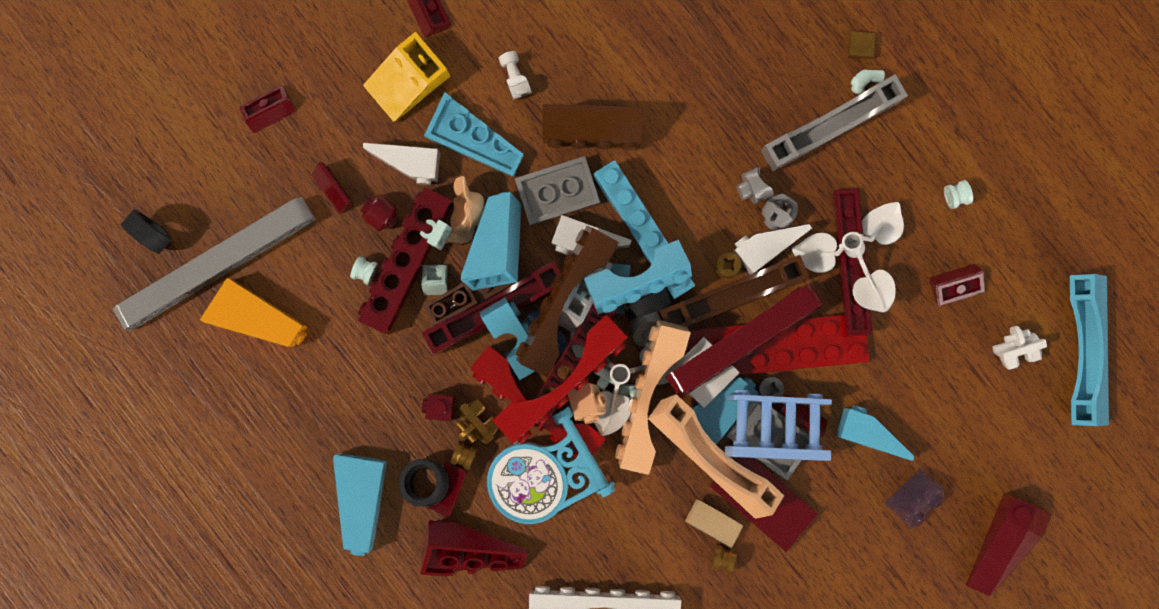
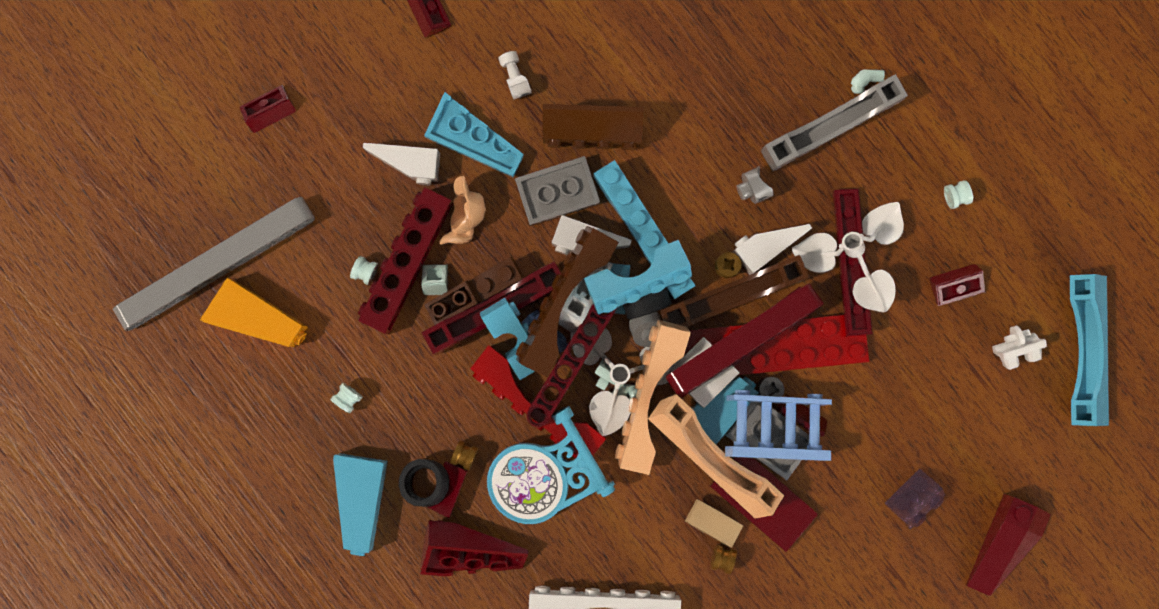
(146, 231): black tyre -> none
(331, 188): dark red slope -> none
(346, 398): none -> light aqua wheel
(379, 212): dark red head -> none
(406, 77): yellow slope -> none
(438, 235): light aqua tile -> none
(439, 407): dark red brick -> none
(469, 414): pearl gold hips -> none
(495, 246): medium azure slope -> none
(521, 416): red arch -> none
(587, 403): light nougat brick -> none
(775, 216): light grey piece -> none
(861, 45): pearl gold tile -> none
(868, 431): medium azure slope -> none

